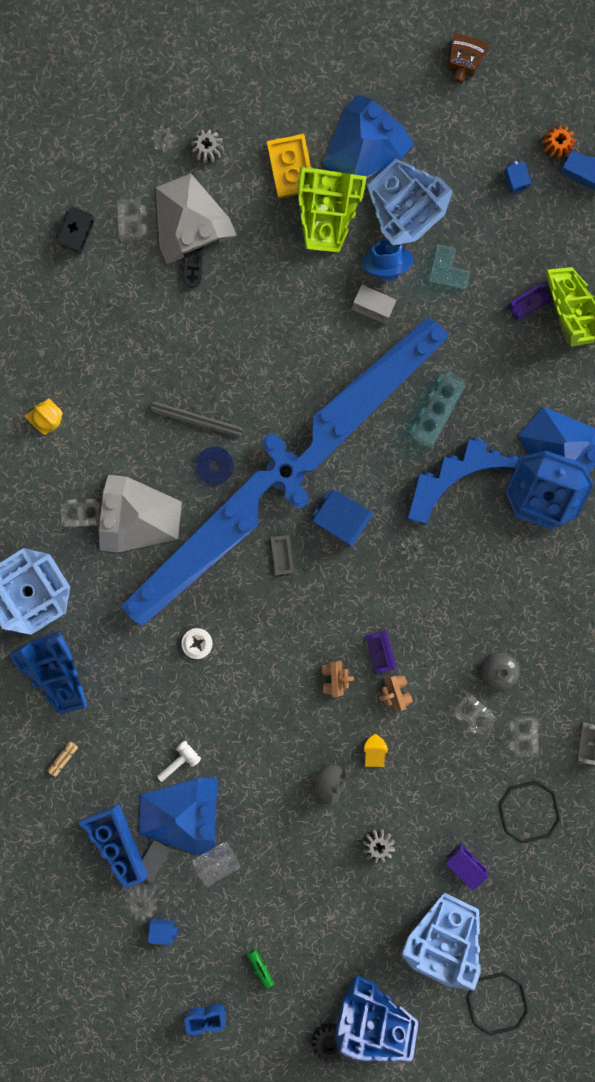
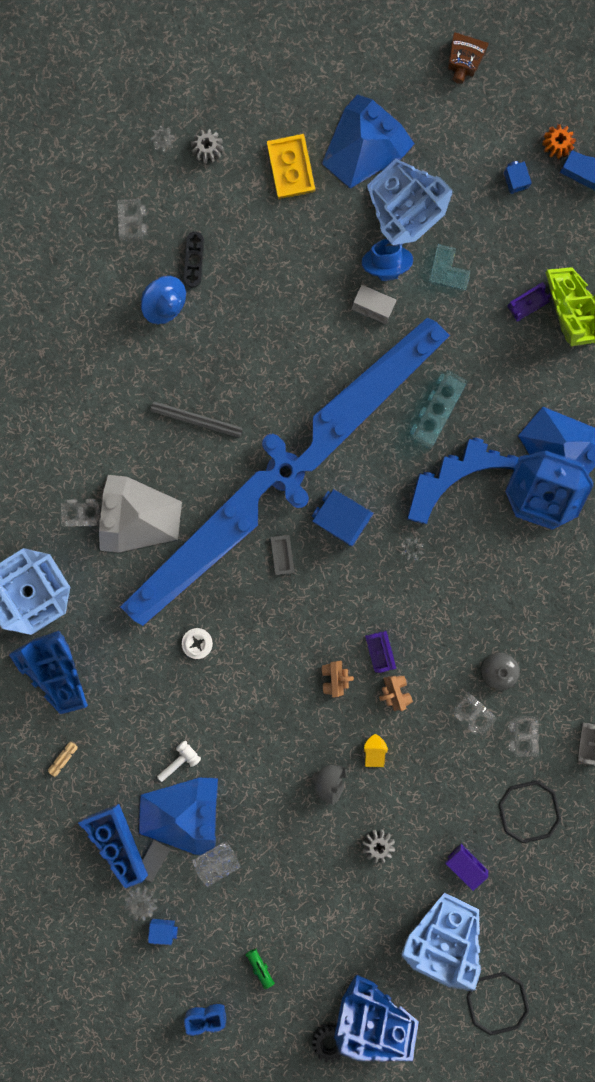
(45, 416): yellow piece -> none
(76, 240): black brick -> none
(163, 299): none -> blue helmet
(188, 218): light grey wedge -> none
(204, 460): clear blue tile -> none
(327, 206): lime wedge -> none

